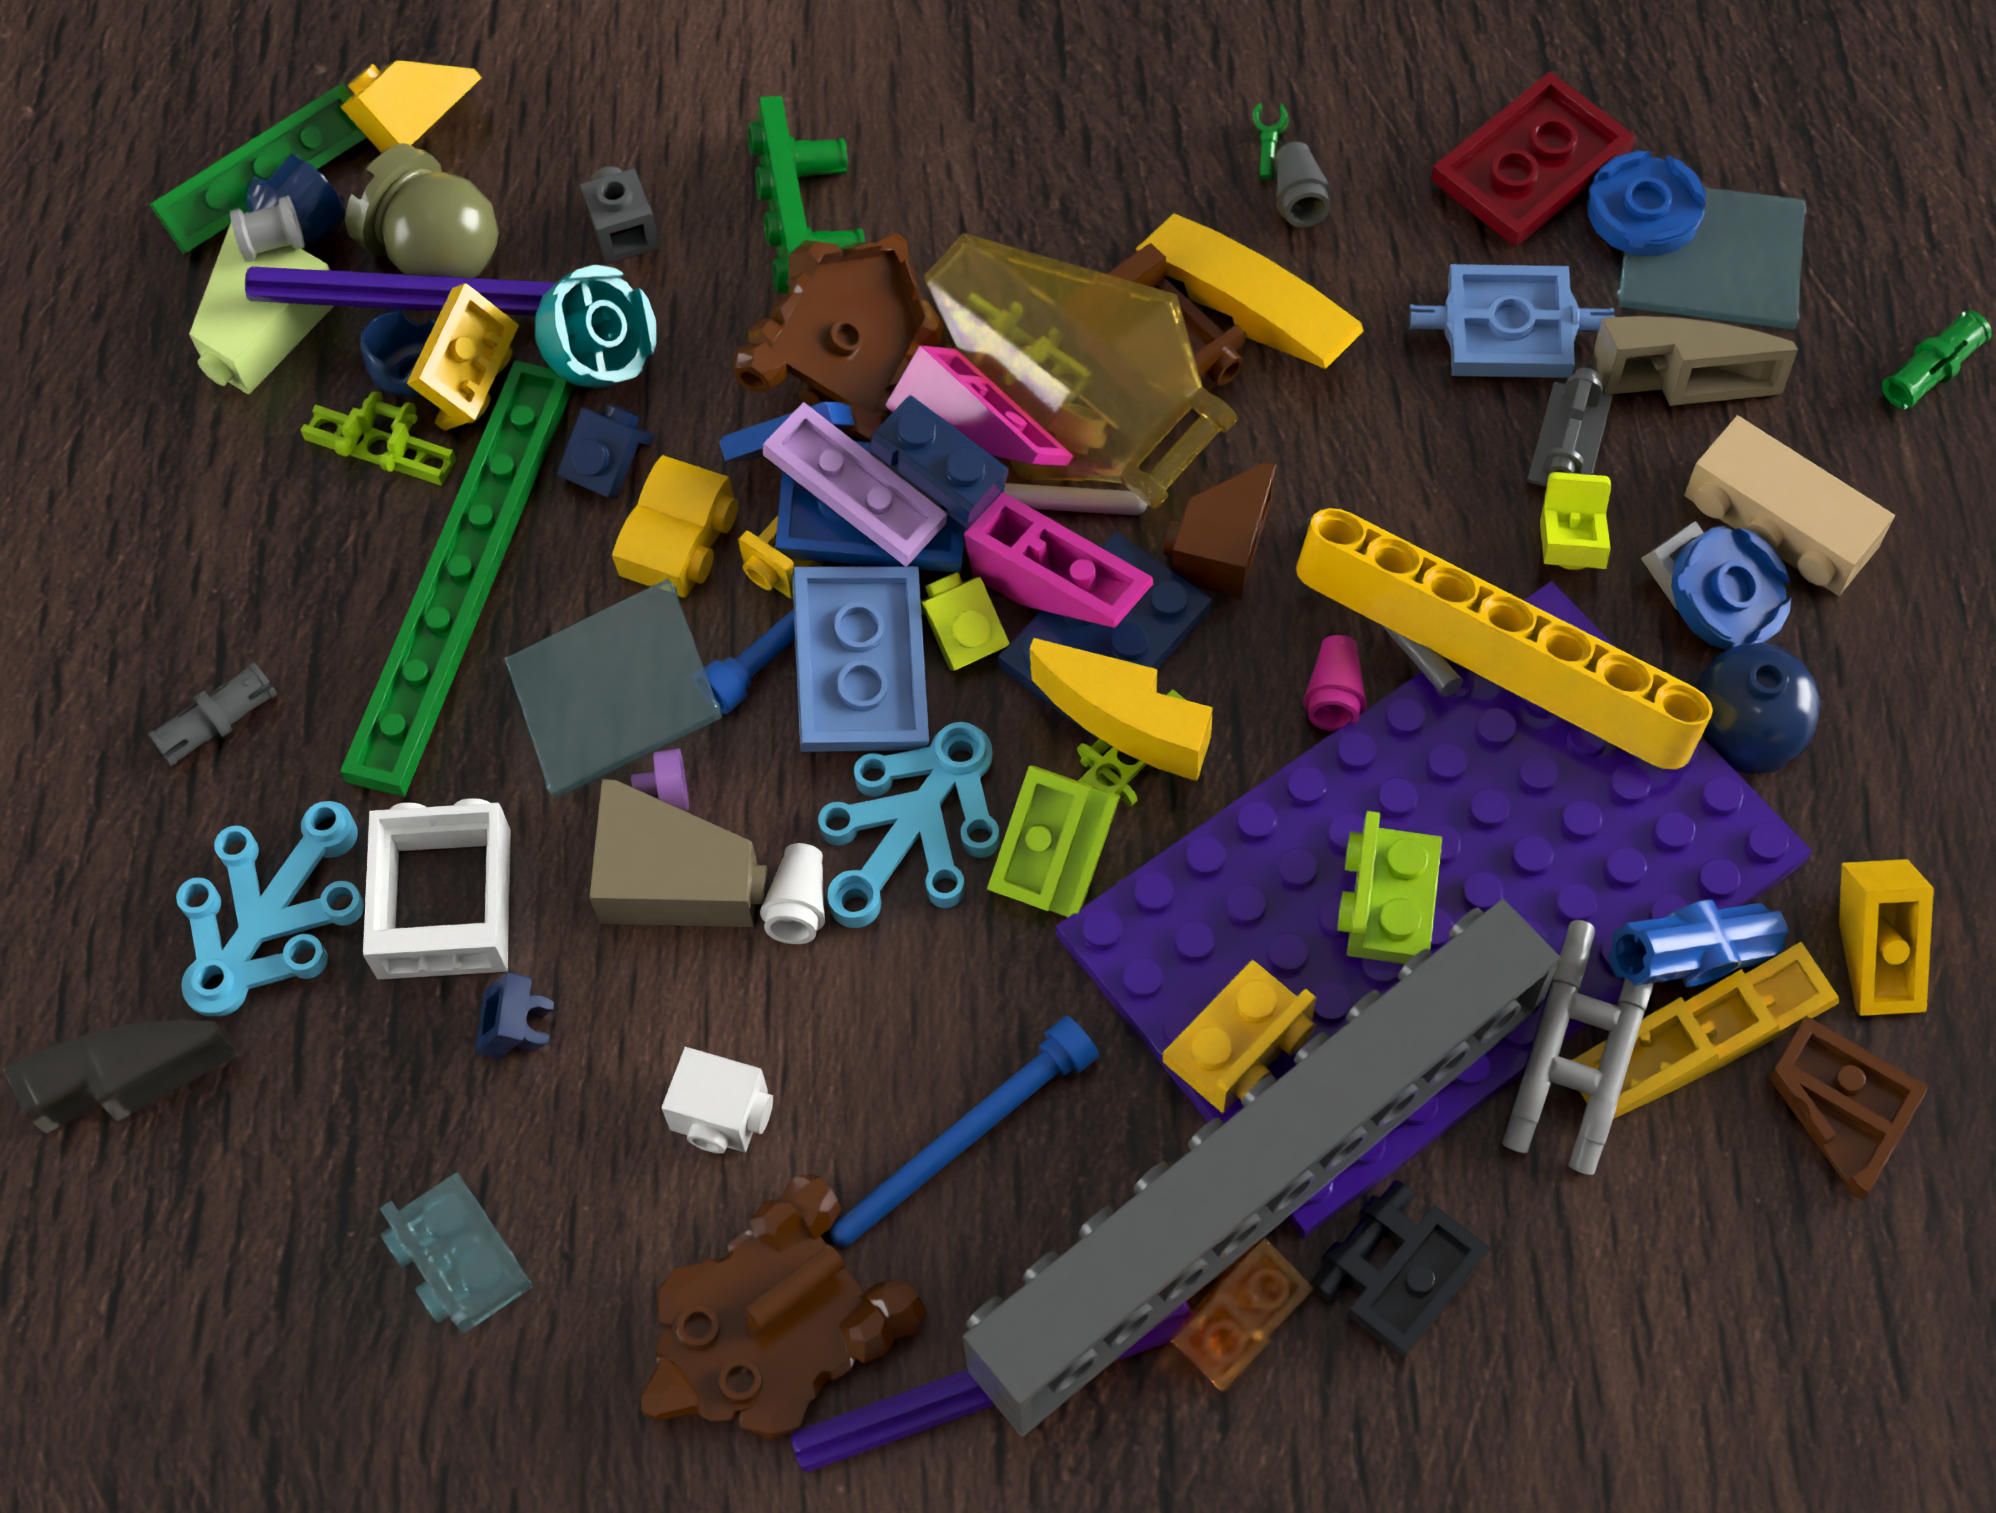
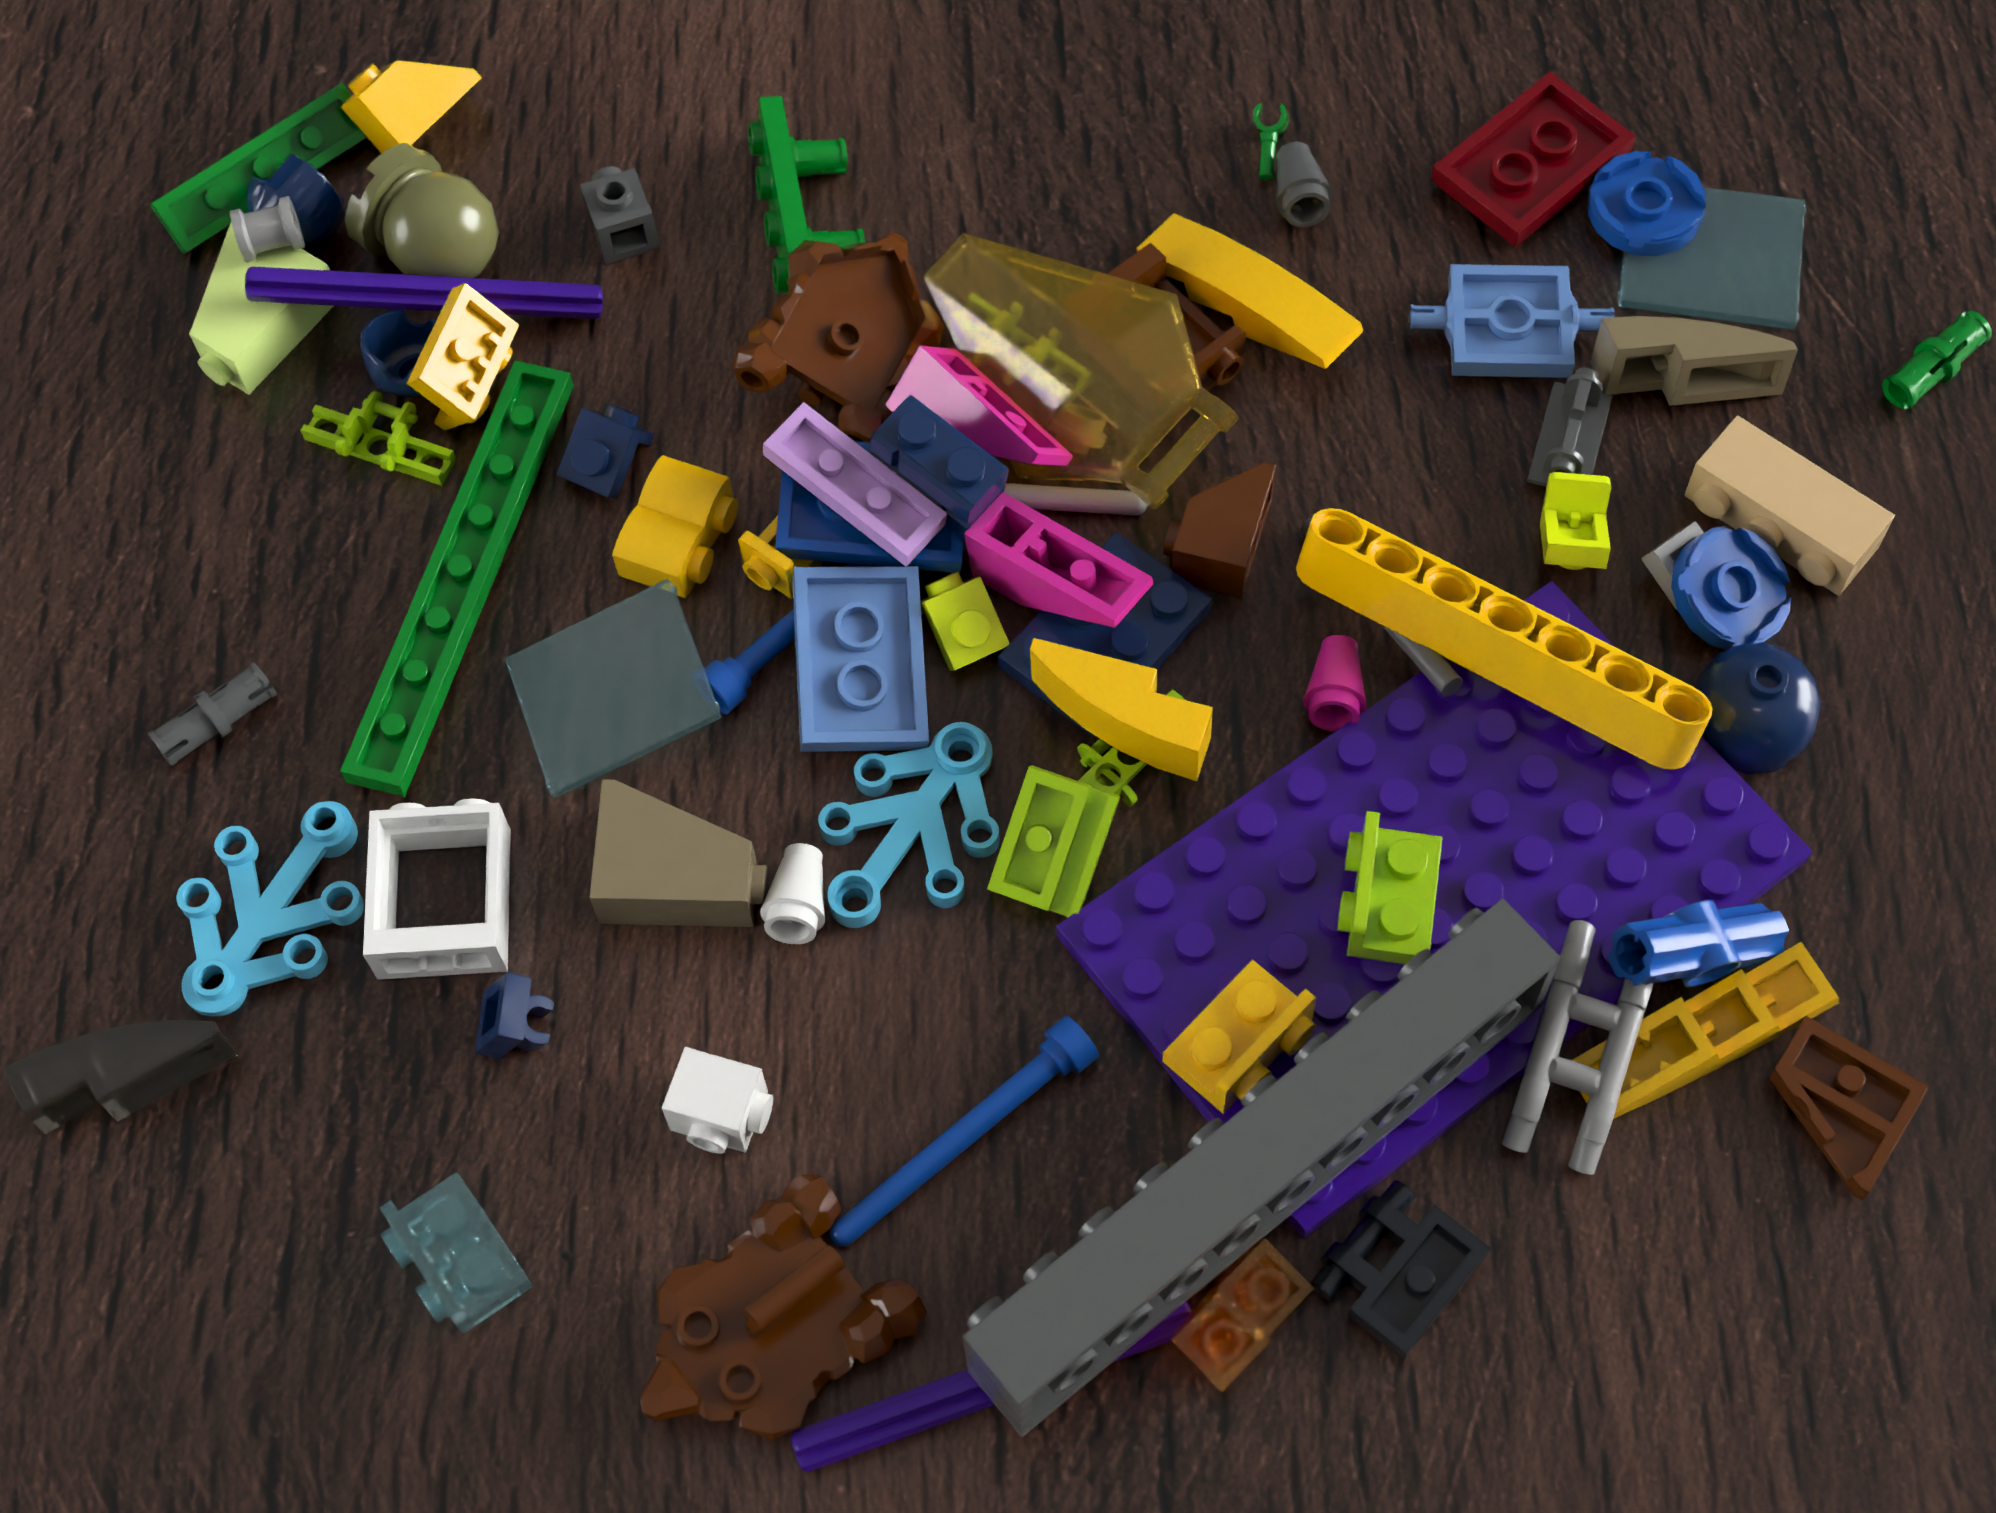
(595, 328): teal cylinder -> none
(666, 780): medium lavender tile -> none
(748, 443): blue tile -> none
(1886, 935): yellow slope -> none

